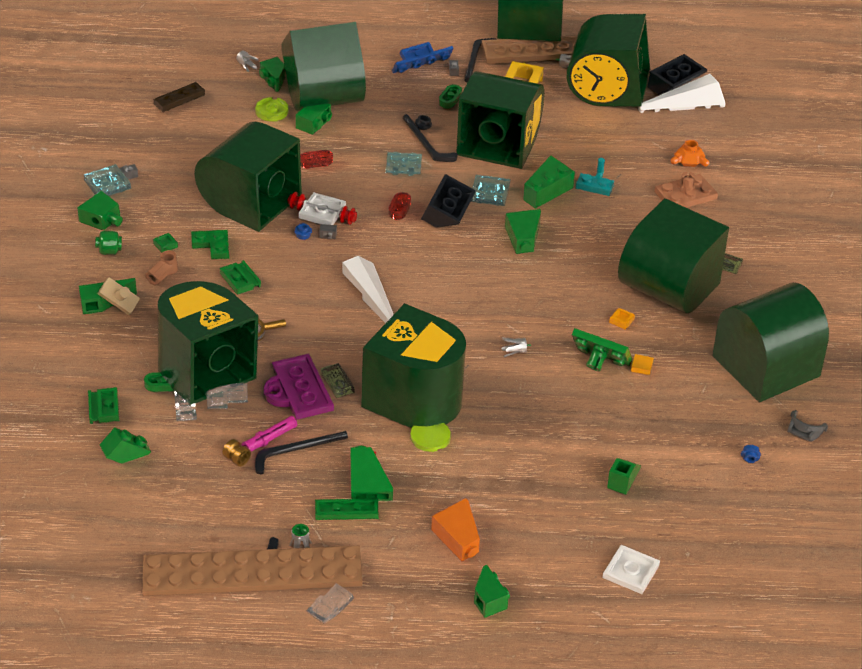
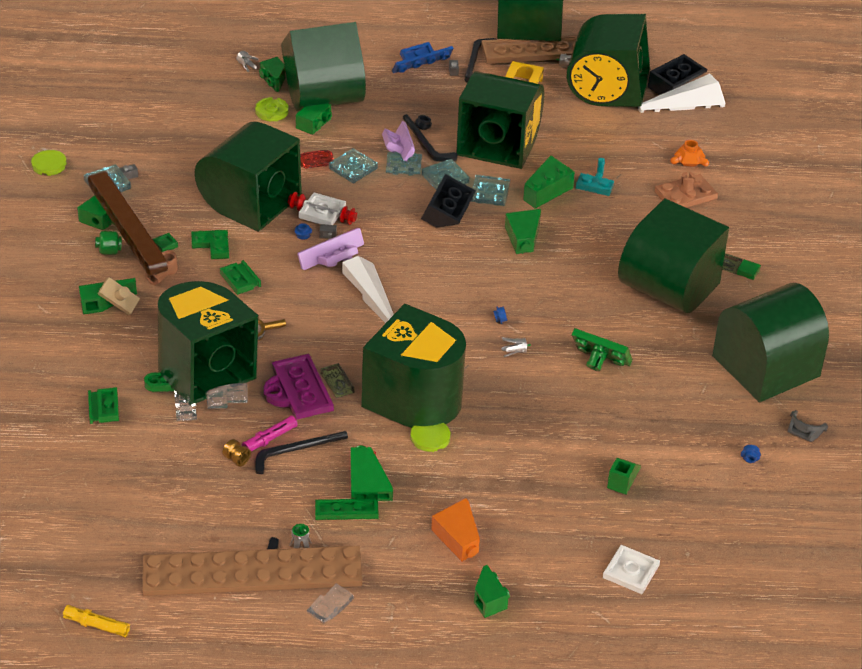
(48, 162): none -> lime tile
(88, 618): none -> yellow pin
(123, 446): green slope -> none
(127, 223): none -> reddish brown beam
(179, 97): dark brown plate -> none
(332, 250): none -> lavender bracket
(353, 165): none -> clear light blue plate
(399, 141): none -> lavender bracket
(399, 205): clear red plate -> none
(436, 172): none -> clear light blue plate
(450, 96): green plate -> none
(500, 314): none -> blue plate
(622, 318): light orange tile -> none
(642, 364): light orange tile -> none
(748, 269): none -> green tile

